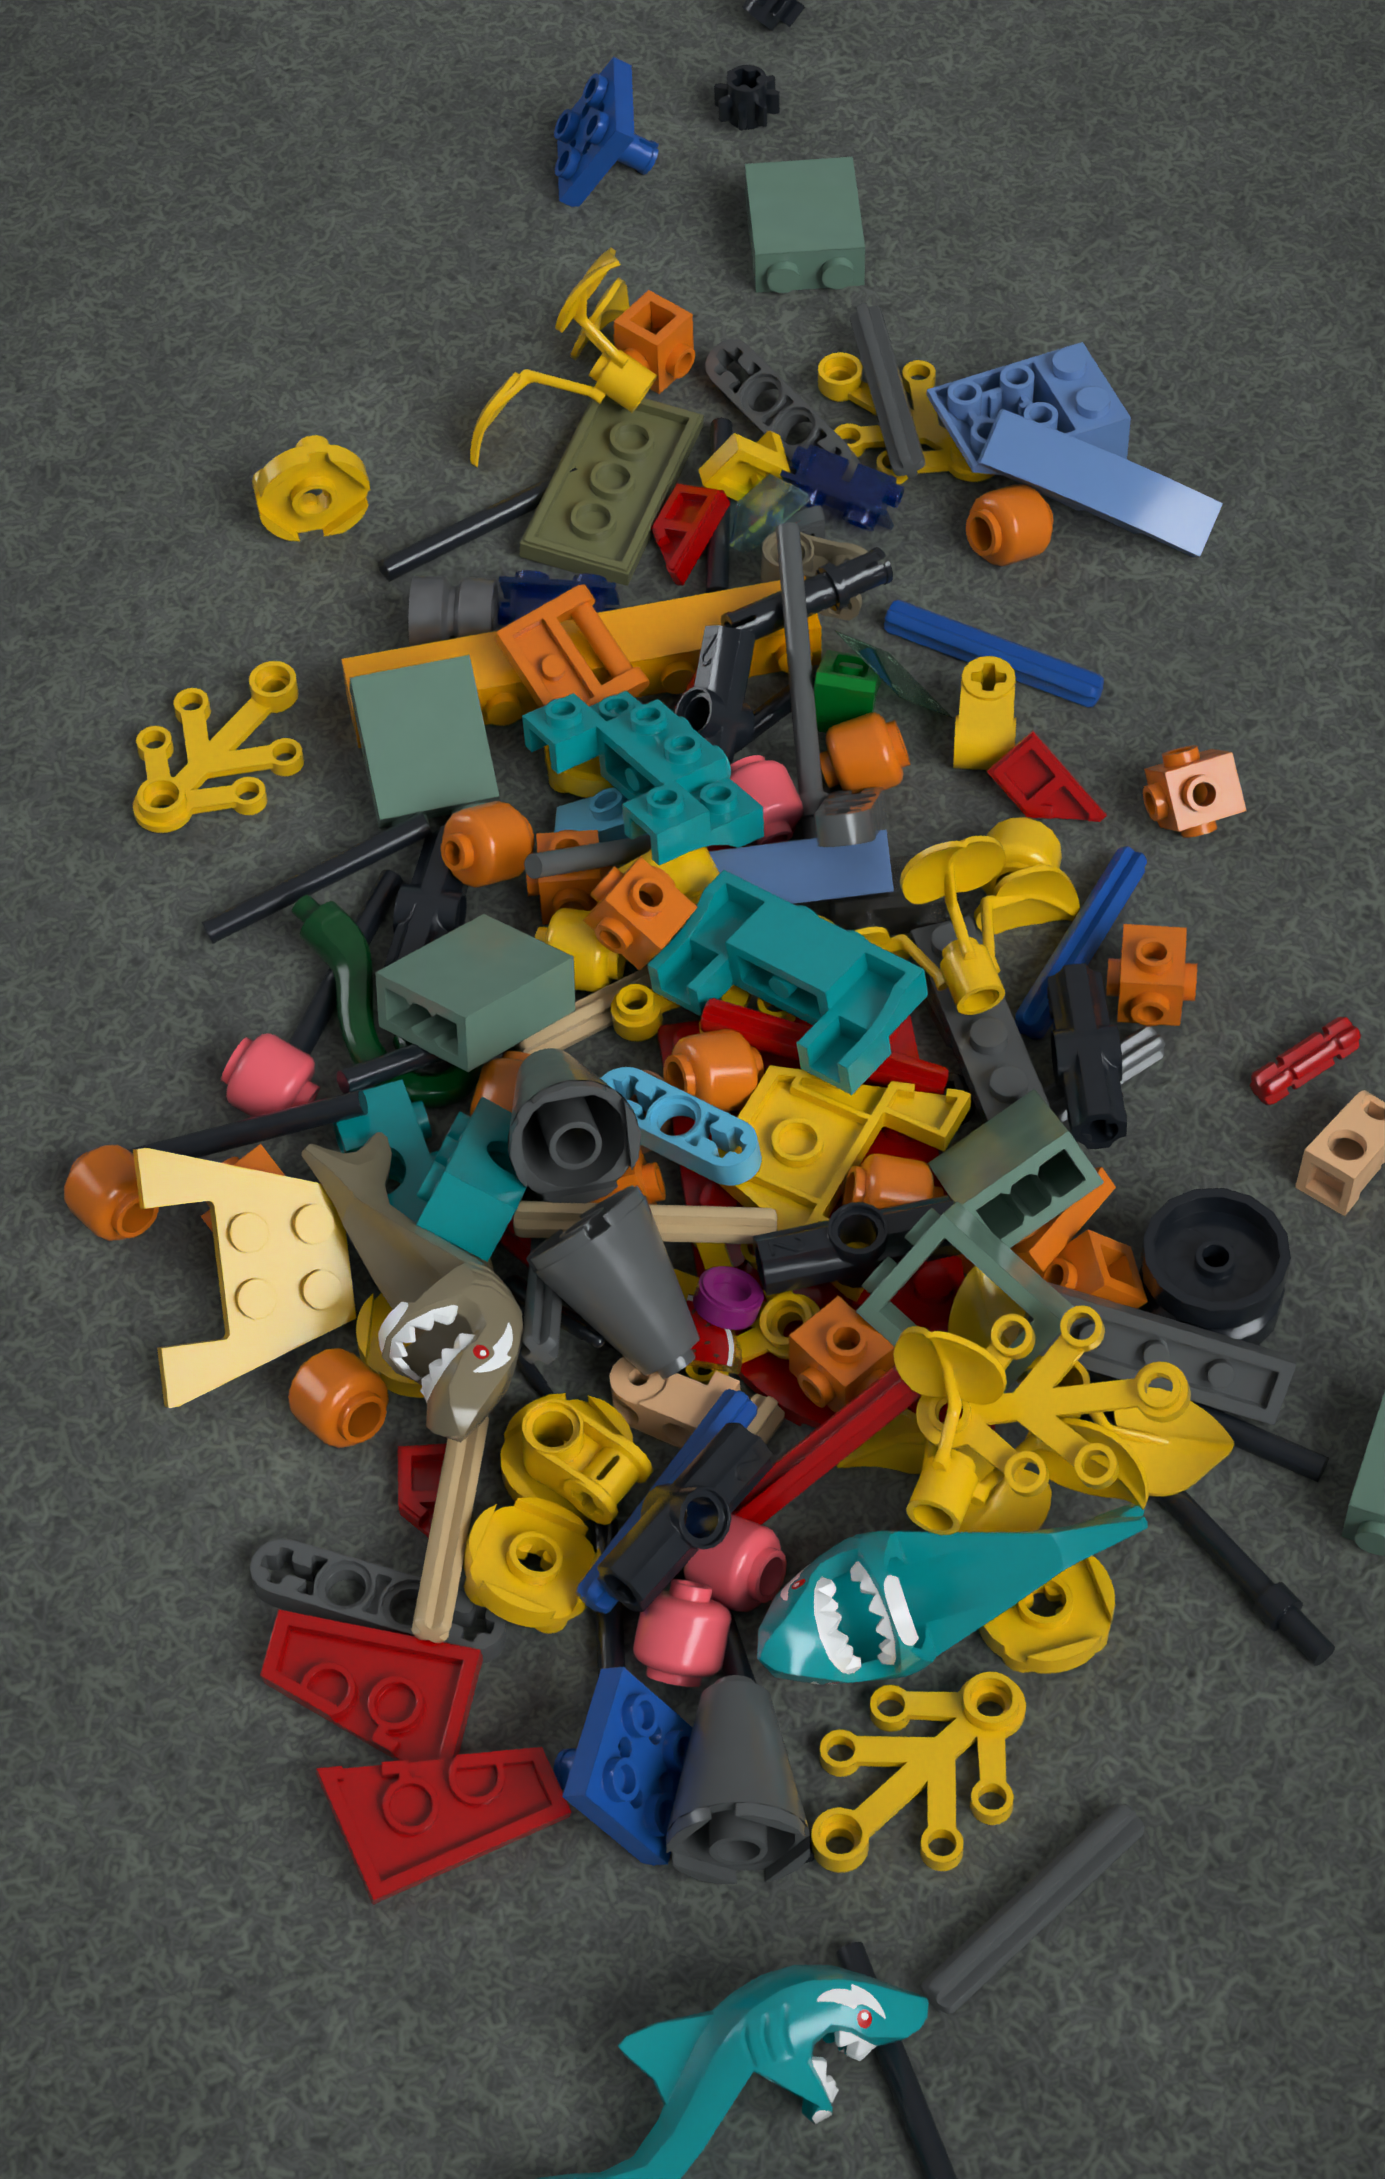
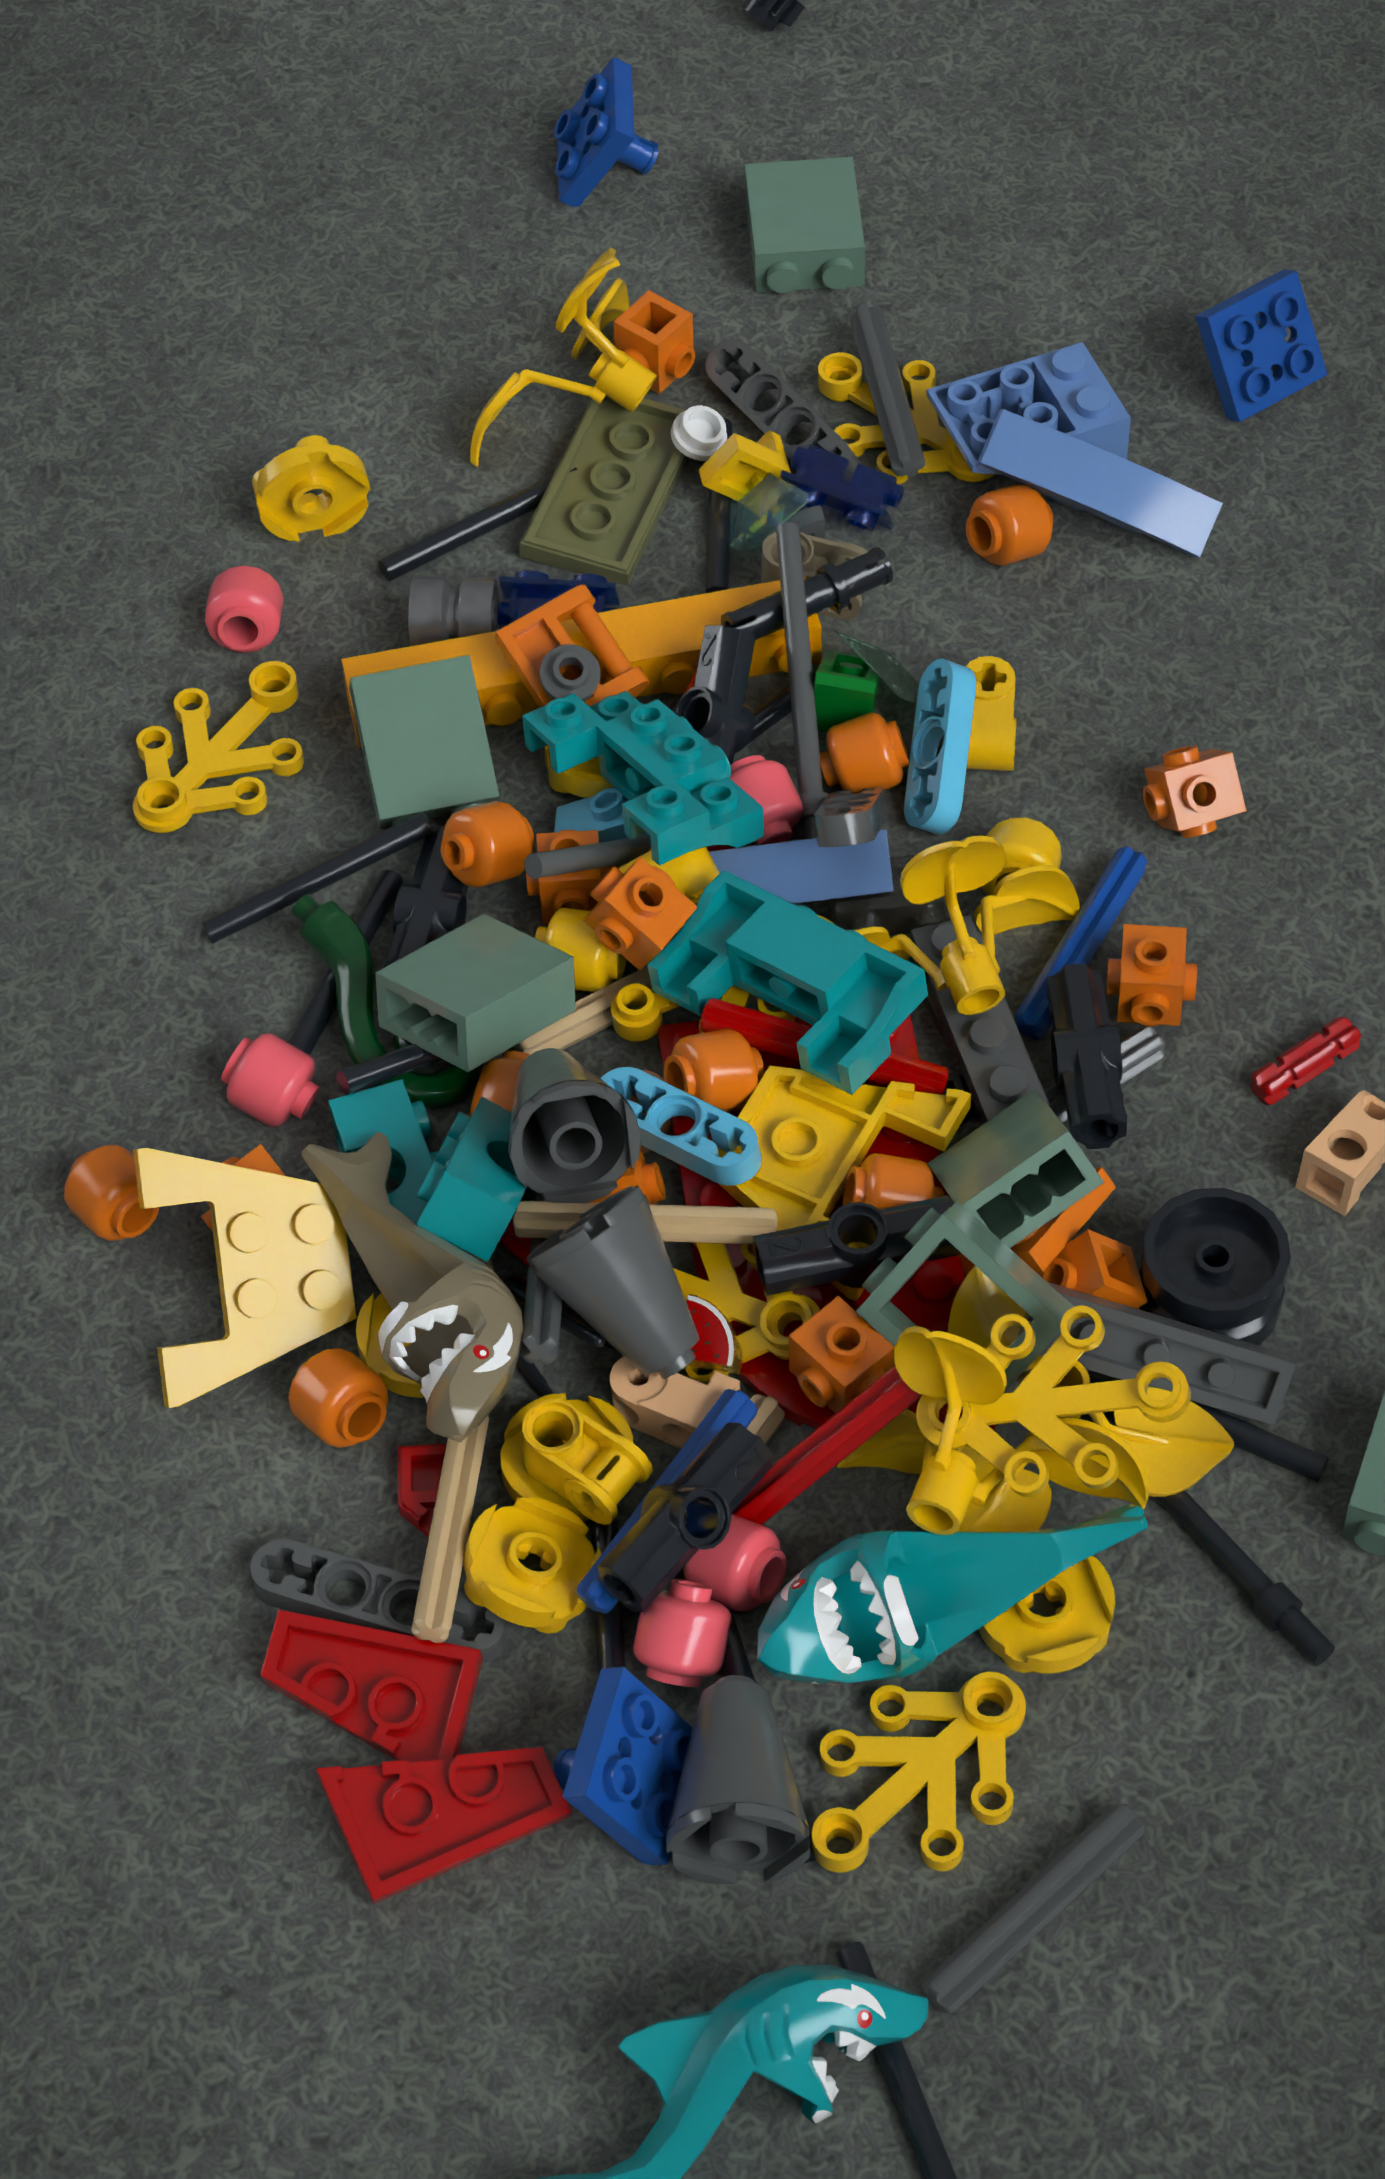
(244, 609): none -> coral head
(265, 1126): black bar -> none
(559, 687): none -> dark grey plate
(687, 526): red tile -> none
(698, 432): none -> white plate
(728, 1297): magenta tile -> none
(747, 97): black gear -> none
(938, 782): none -> medium azure beam
(969, 643): blue axle -> none
(1042, 783): red tile -> none
(1246, 349): none -> blue plate

